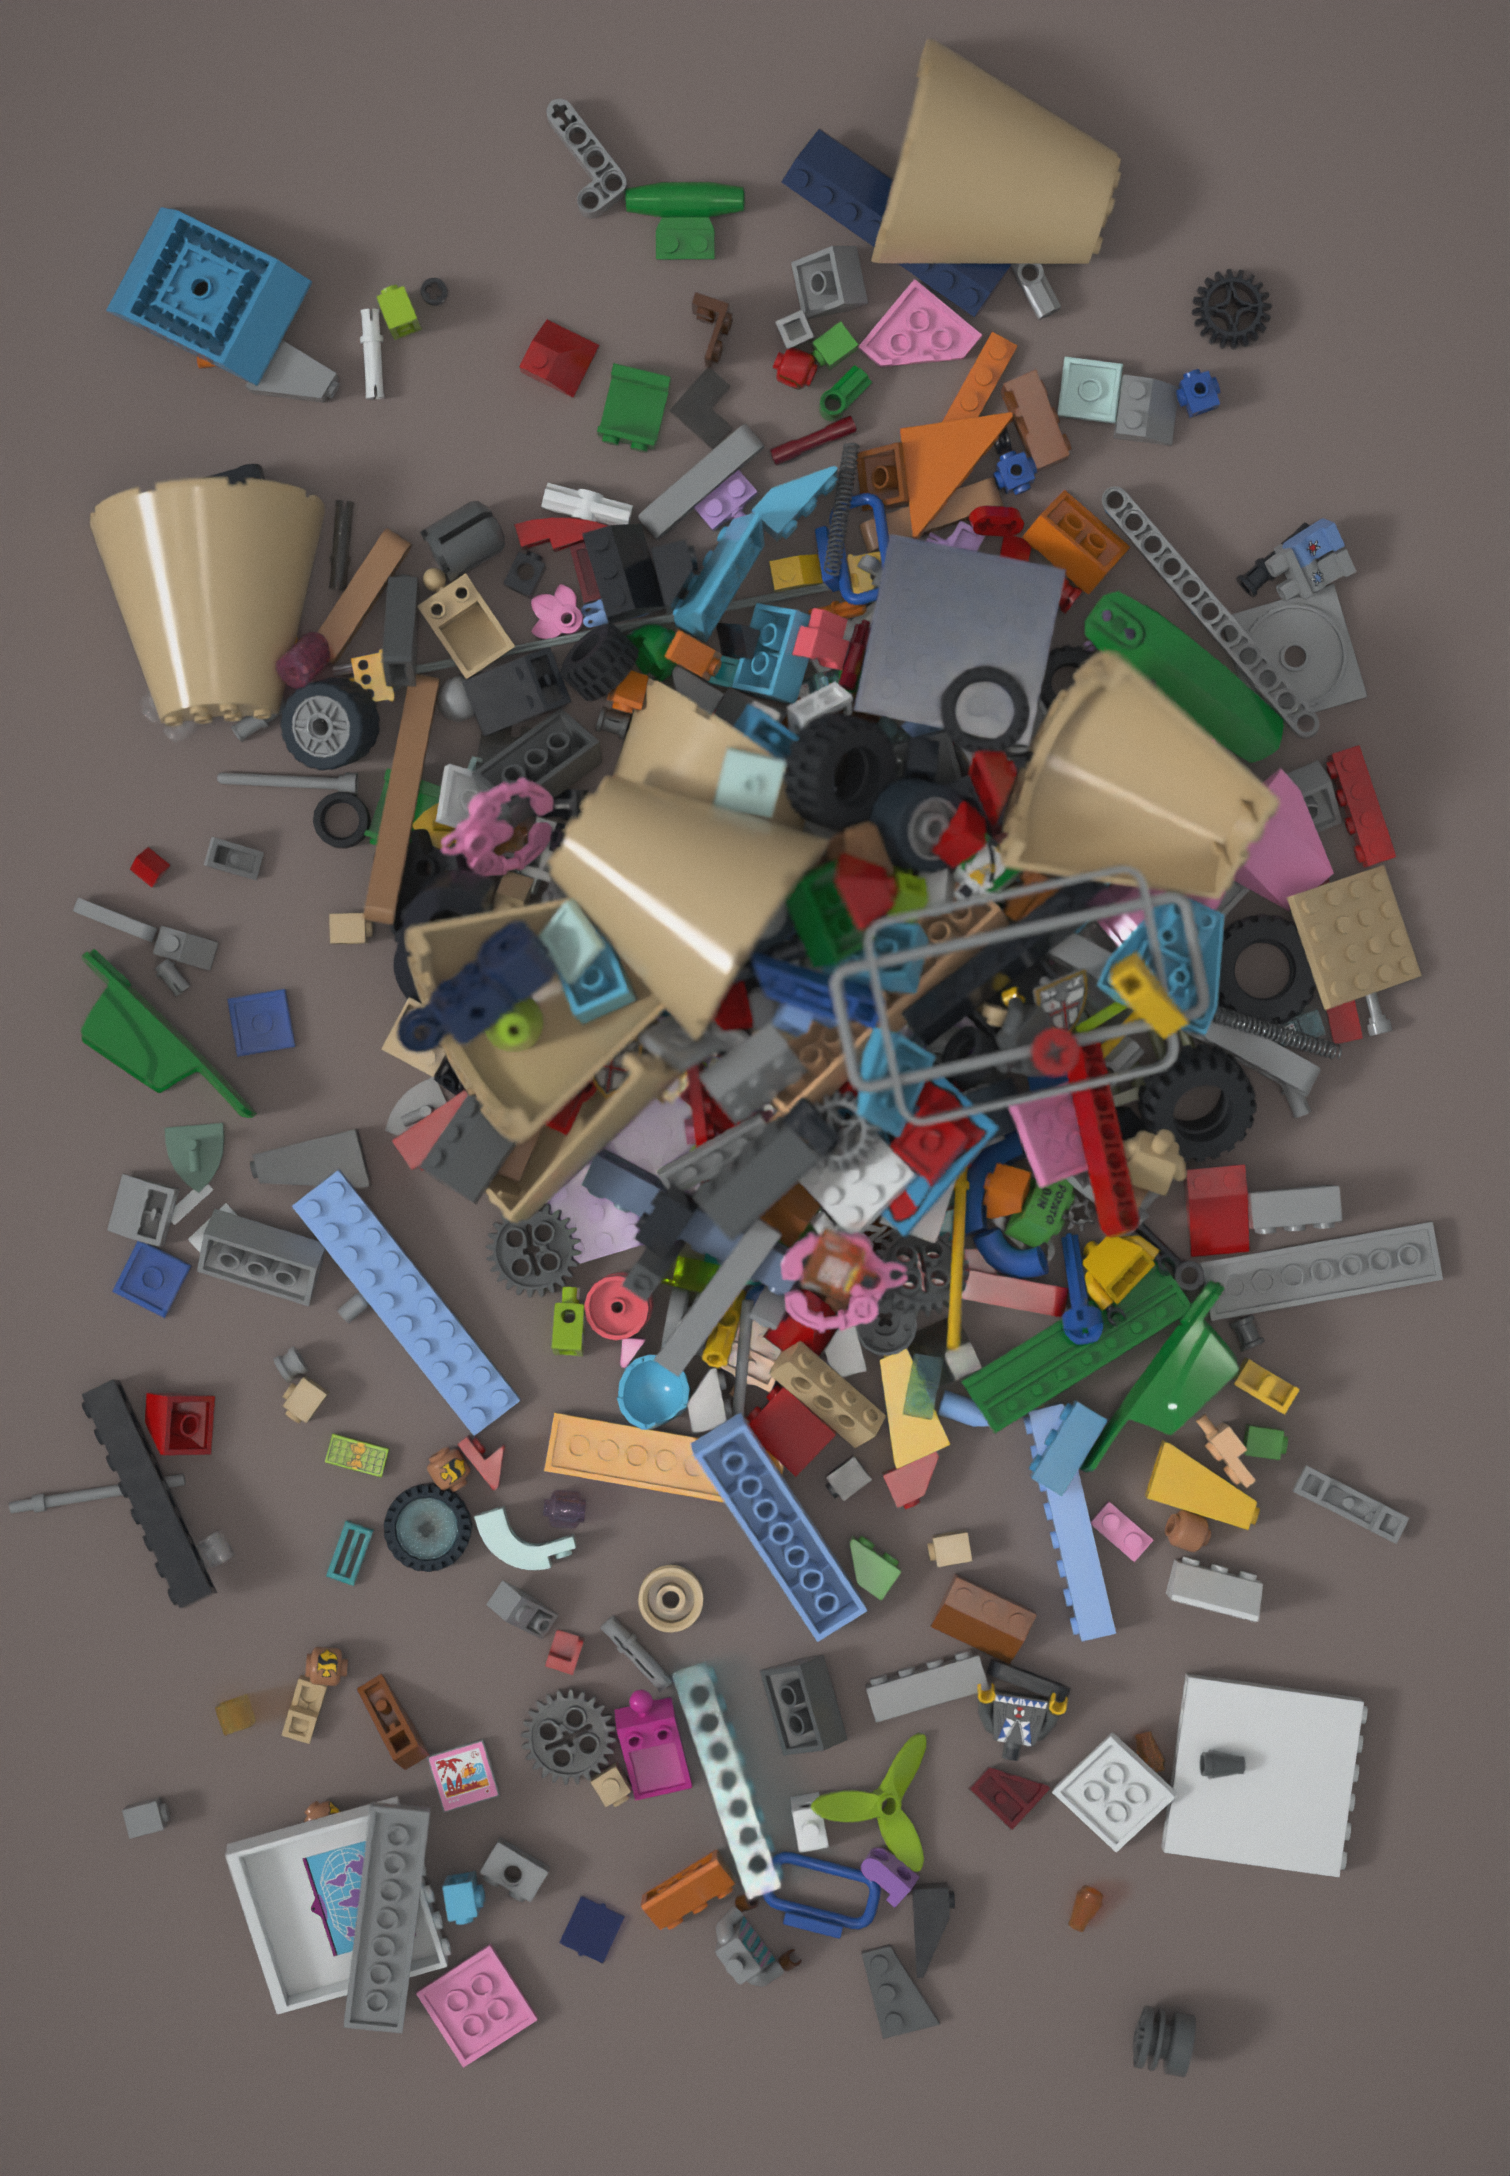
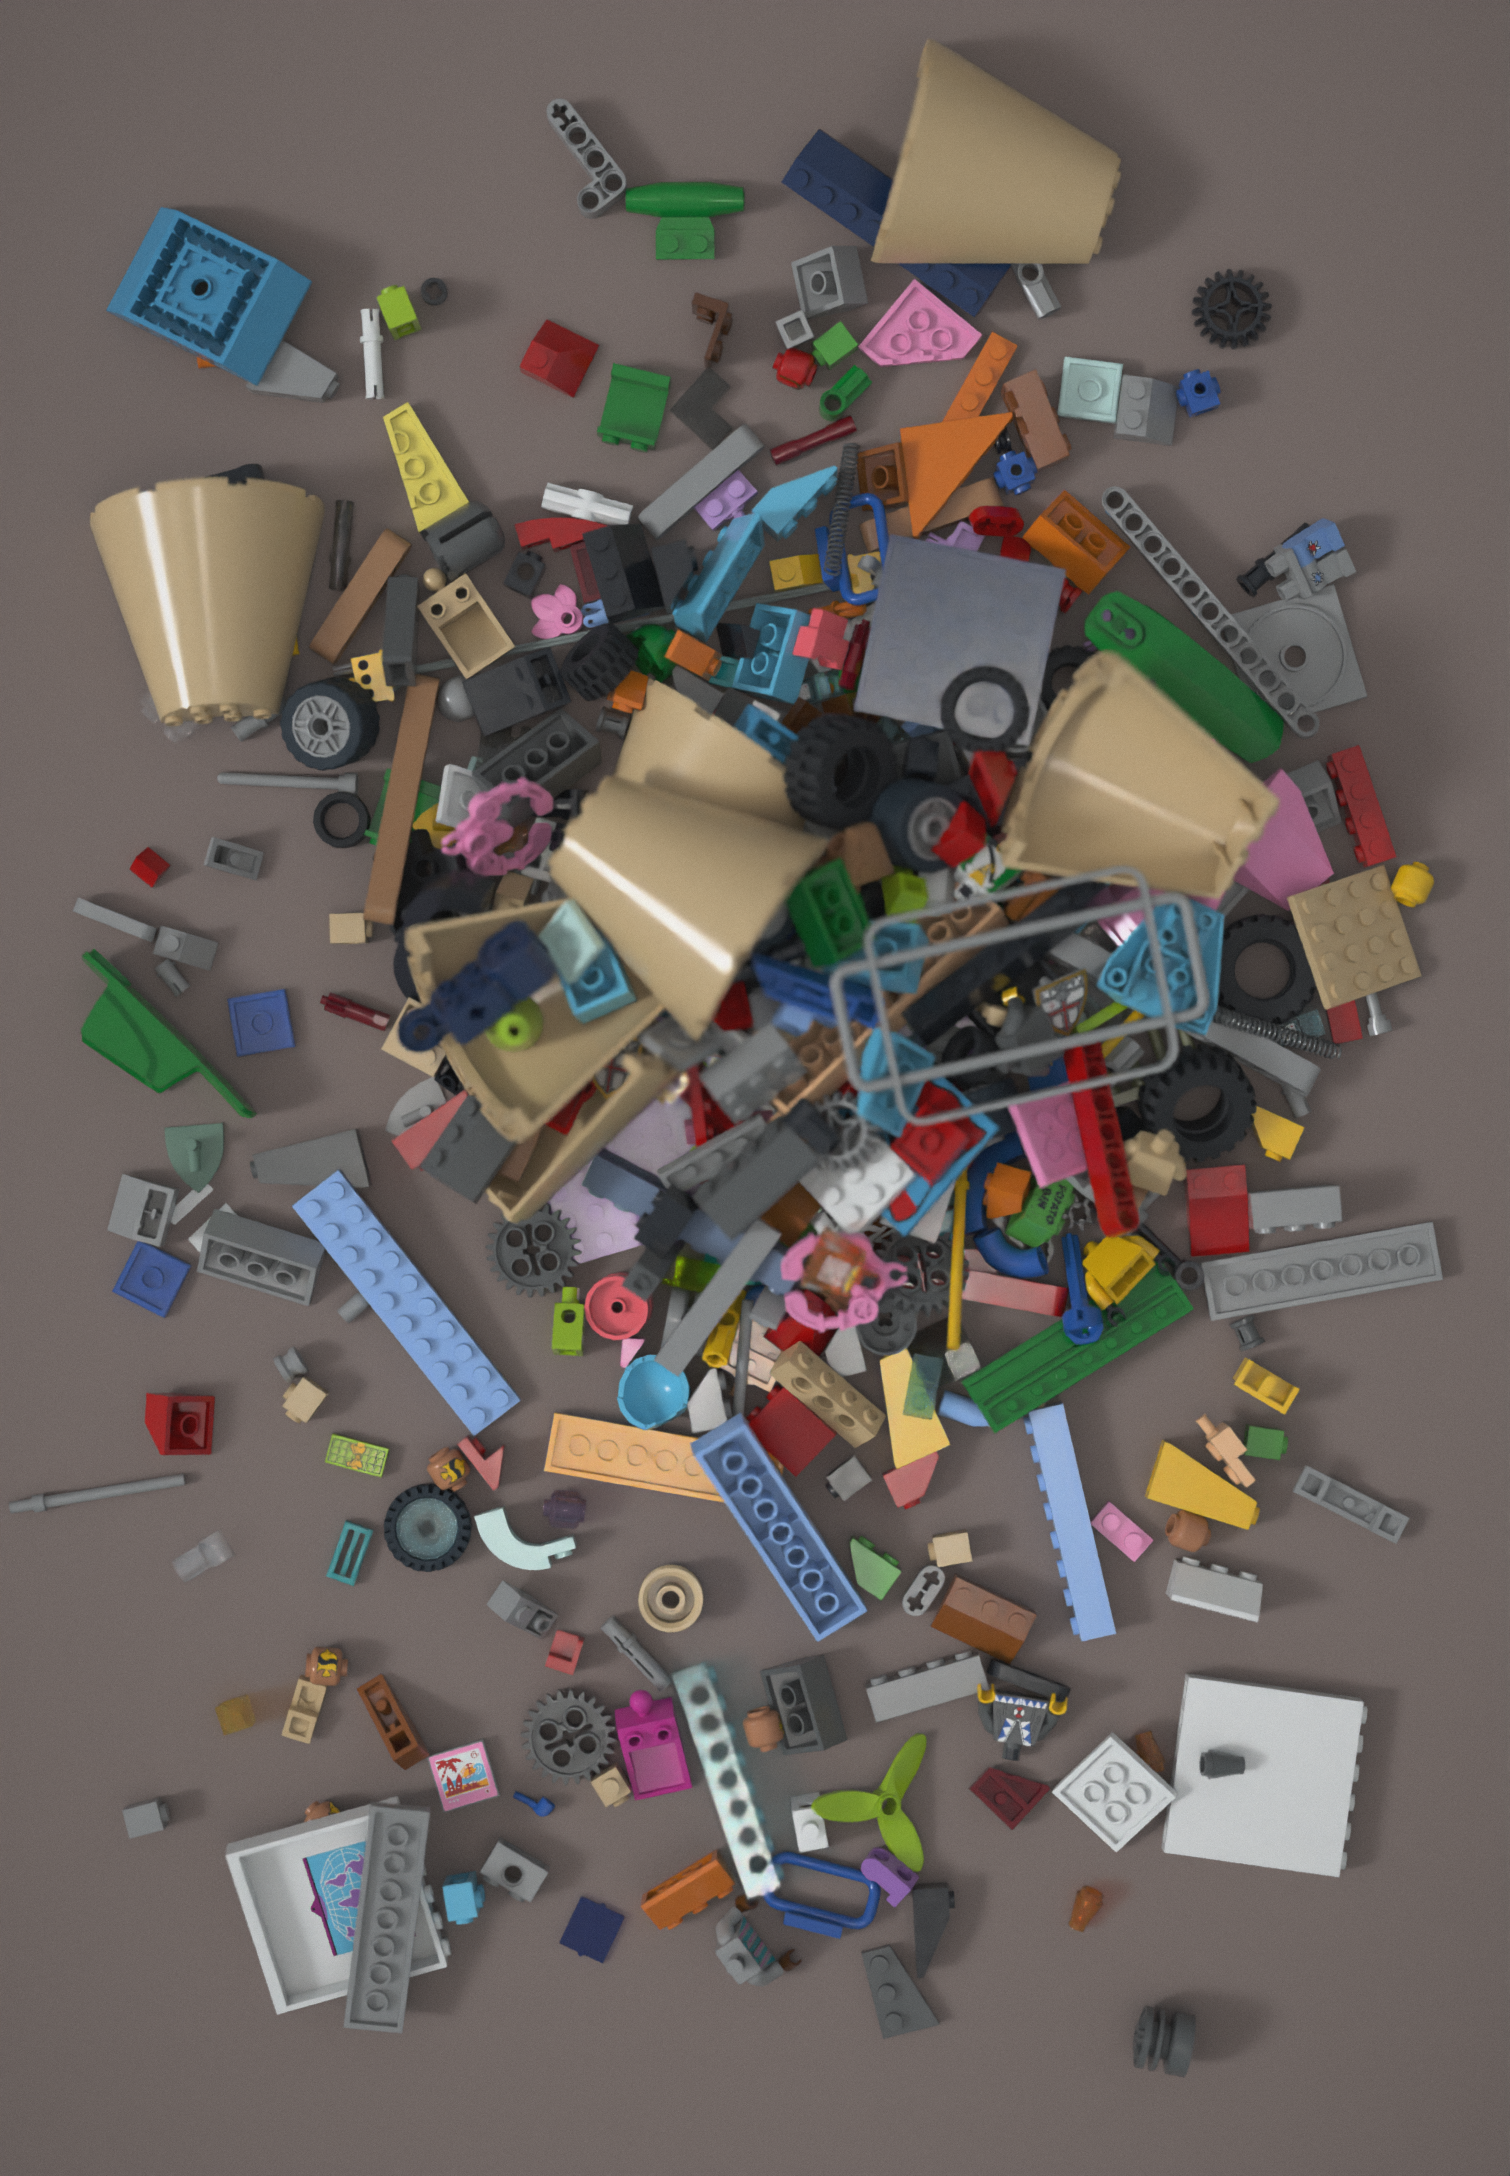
(149, 1494): black brick -> none
(304, 660): clear pink piece -> none
(349, 1009): none -> dark red piece
(425, 475): none -> light yellow wing
(477, 2005): bright pink plate -> none
(542, 1808): none -> blue hand
(749, 782): light aqua plate -> none
(763, 1728): none -> nougat head
(824, 701): white hinge -> none
(865, 889): red slope -> none
(917, 1586): none -> light grey beam
(1067, 1447): dark azure brick -> none
(1068, 1056): red gear -> none
(1147, 995): yellow slope -> none
(1177, 1380): green piece -> none
(1276, 1134): none -> yellow slope
(1412, 884): none -> yellow head

